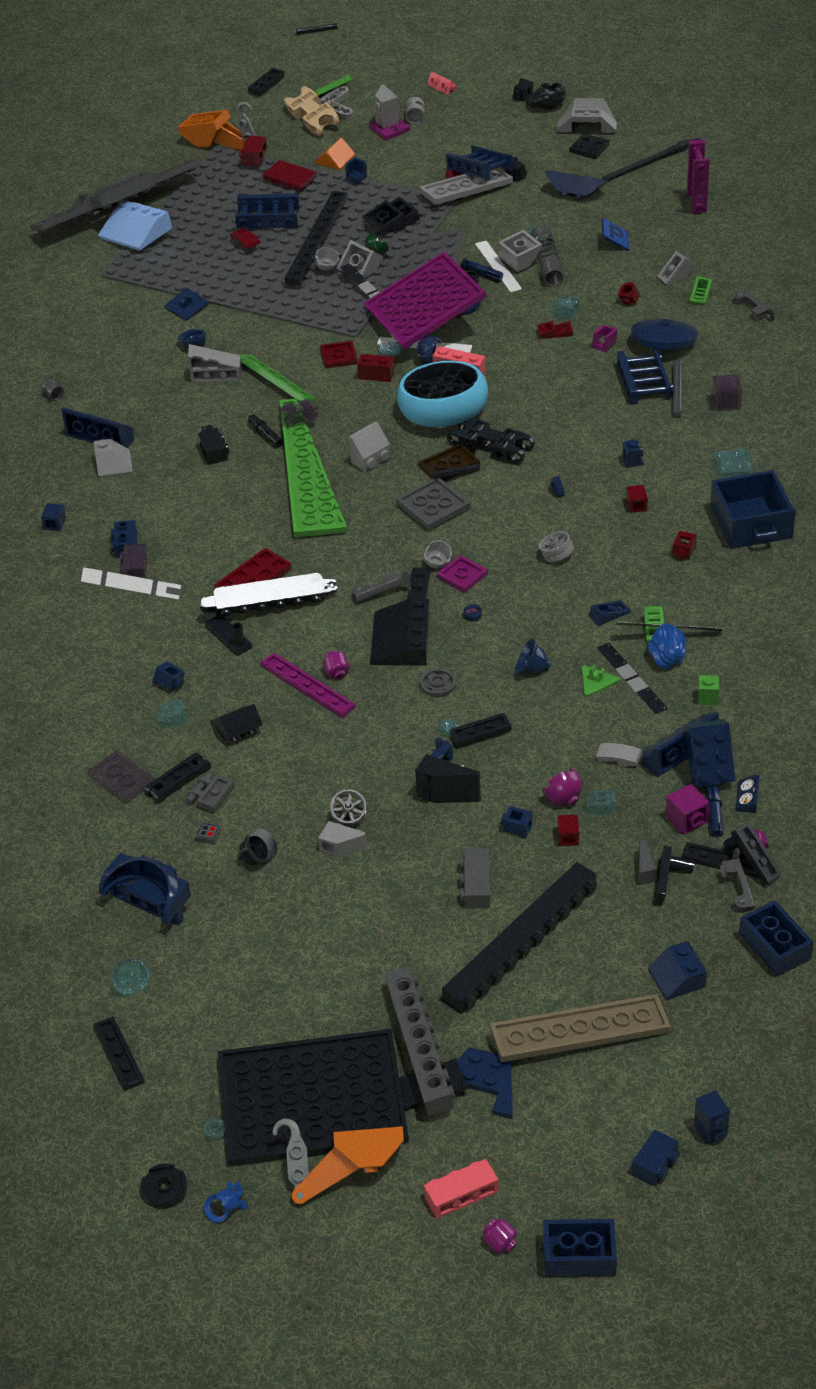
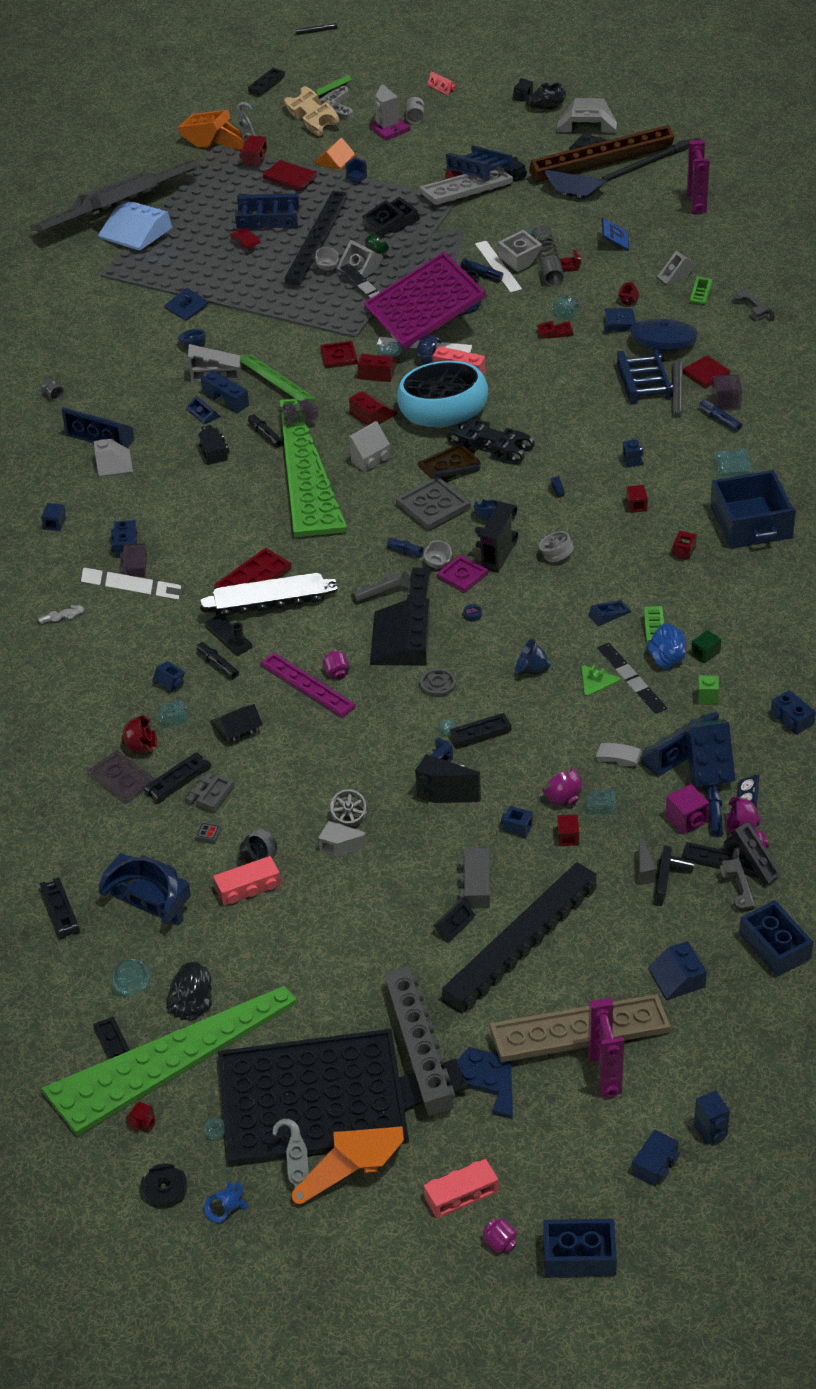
(59, 907): none -> black plate
(68, 614): none -> light grey animal
(118, 1082): none -> bright green wing
(138, 732): none -> dark red cylinder
(141, 1117): none -> dark red plate
(190, 992): none -> black piece
(202, 410): none -> dark blue slope
(211, 655): none -> black axle
(216, 385): none -> dark blue arch
(247, 880): none -> coral brick
(369, 409): none -> dark red slope
(405, 547): none -> dark blue pin
(454, 920): none -> black plate
(485, 509): none -> dark blue hair
(497, 537): none -> black piece
(571, 264): none -> dark red bracket
(603, 153): none -> reddish brown brick
(604, 338): magenta window -> none
(605, 1048): none -> magenta fence
(619, 319): none -> dark blue hat
(679, 627): black sticker -> none
(704, 370): none -> dark red tile
(706, 646): none -> dark green brick
(716, 412): none -> dark blue axle
(741, 812): none -> magenta cylinder
(793, 712): none -> dark blue brick

